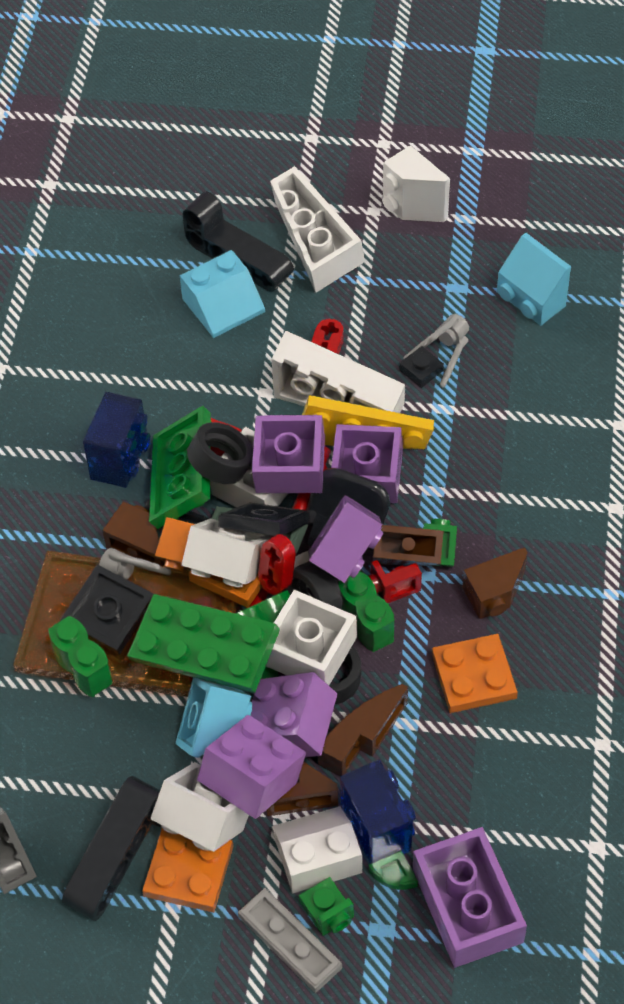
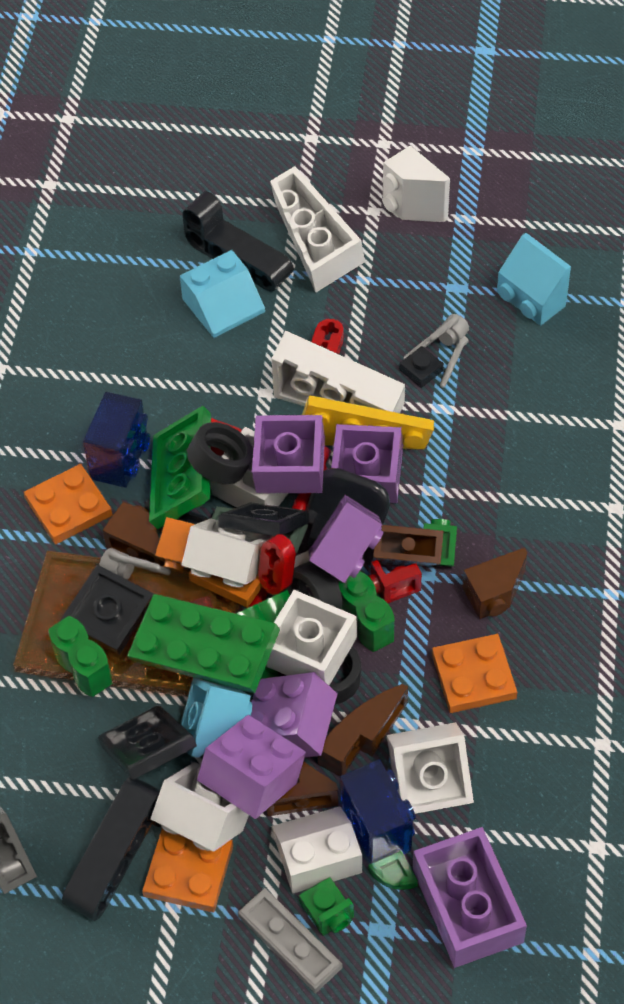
(68, 504): none -> orange plate
(146, 741): none -> black tile
(431, 767): none -> white slope

